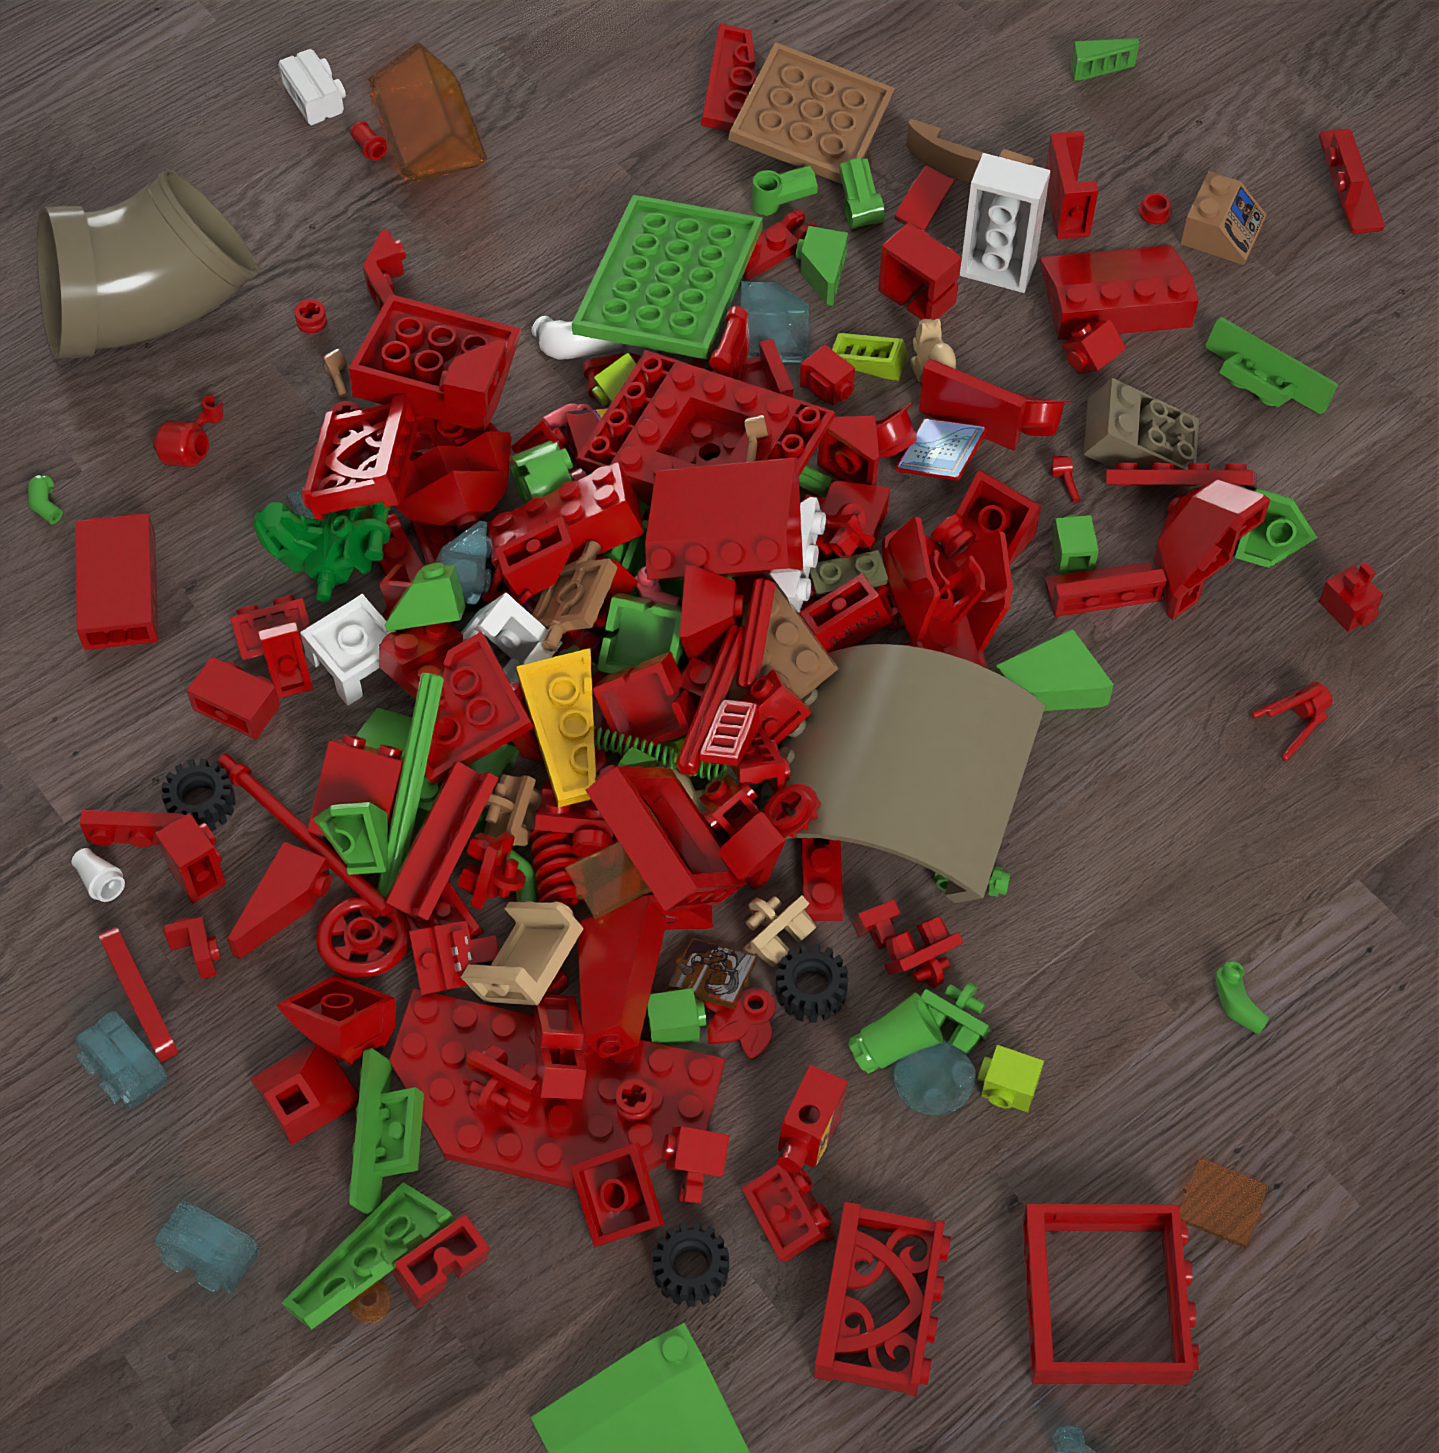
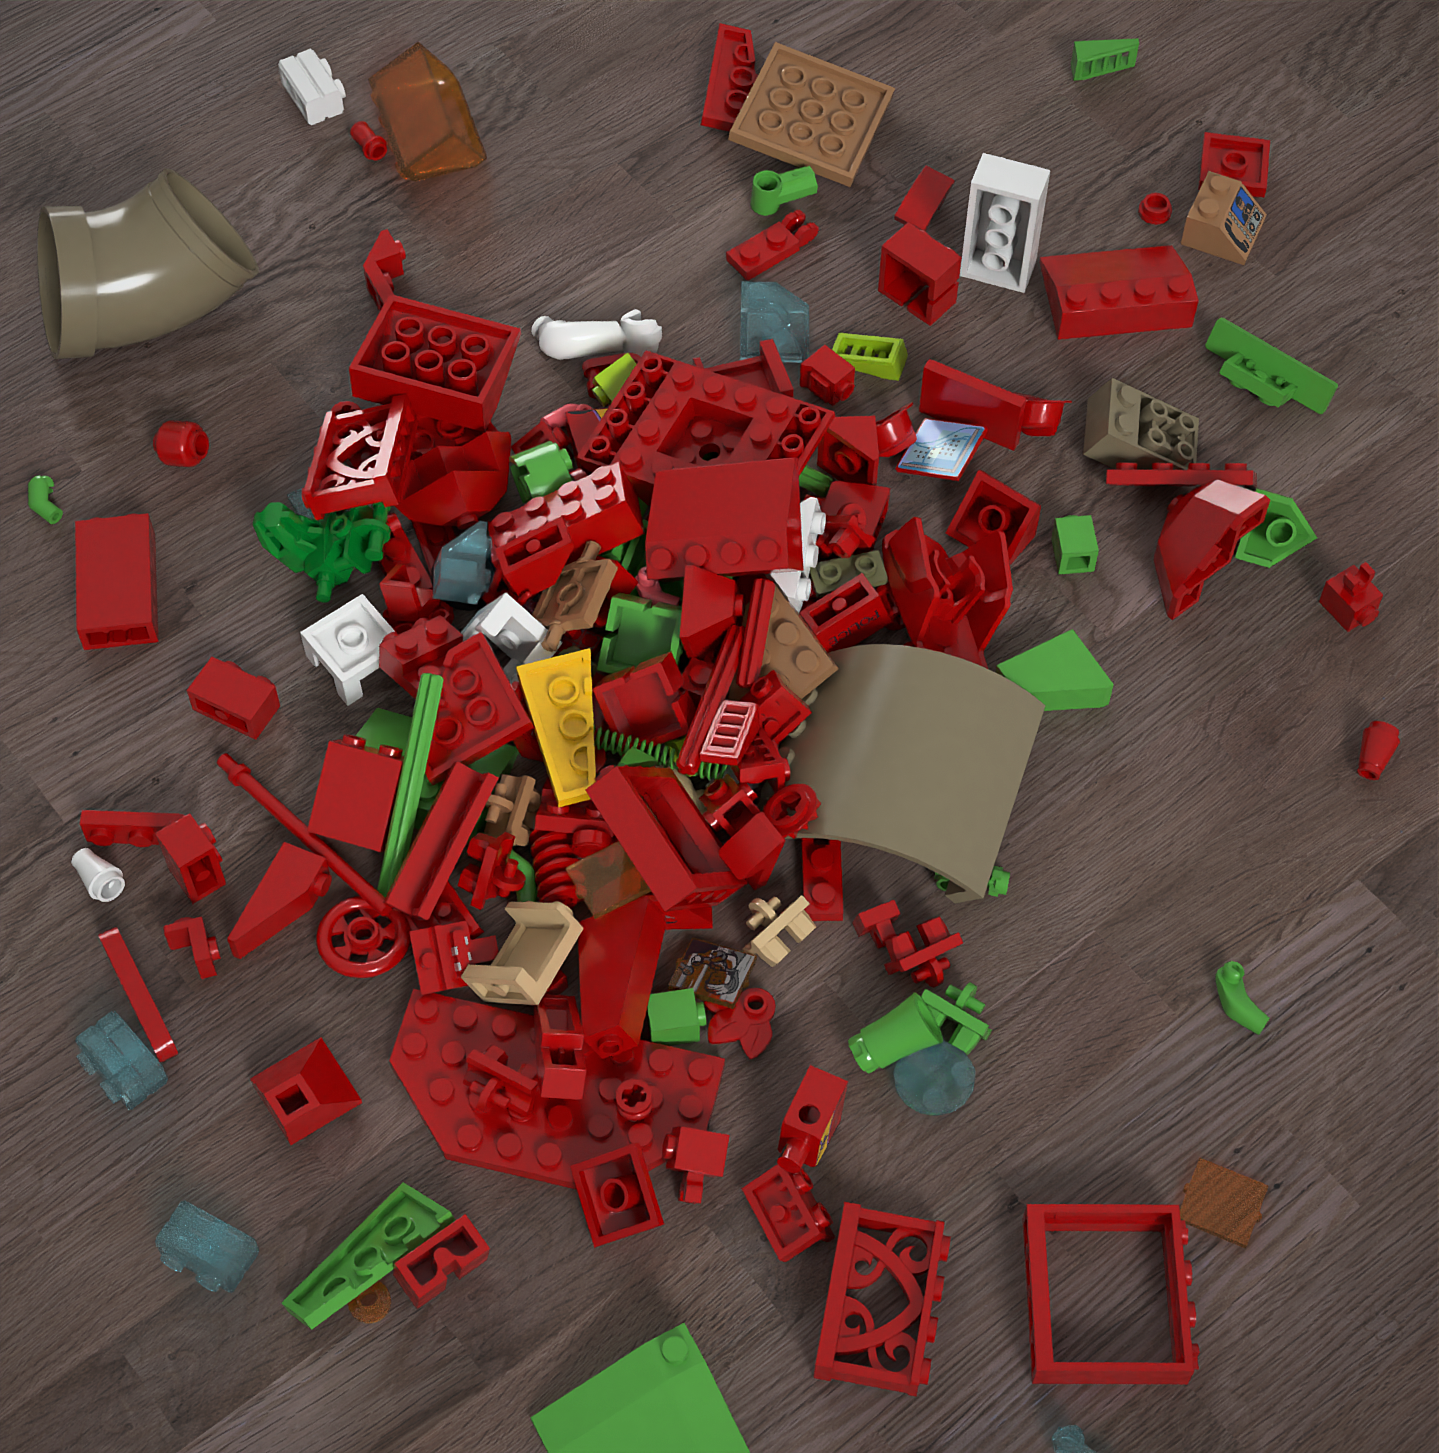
(196, 777): black tyre -> none
(209, 412): red hand -> none
(251, 620): red bracket -> none
(286, 660): red slope -> none
(318, 320): red bush -> none
(334, 363): medium nougat hand -> none
(342, 1017): red slope -> none
(357, 835): bright green slope -> none
(385, 1132): bright green bracket -> none
(430, 599): bright green slope -> none
(475, 378): red slope -> none
(668, 277): bright green plate -> none
(690, 1288): black tyre -> none
(734, 345): red plate -> none
(755, 429): medium nougat hand -> none
(811, 1004): black tyre -> none
(823, 260): bright green slope -> none
(862, 203): bright green piece -> none
(929, 345): tan animal -> none
(947, 156): medium nougat slope -> none
(953, 535): red wheel -> none
(1010, 1078): lime brick -> none
(1063, 467): red hand -> none
(1070, 201): red panel -> none
(1093, 346): red brick -> none
(1105, 588): red panel -> none
(1236, 158): none -> red plate
(1309, 703): red plant -> none
(1351, 181): red bracket -> none
(1377, 748): none -> red cone

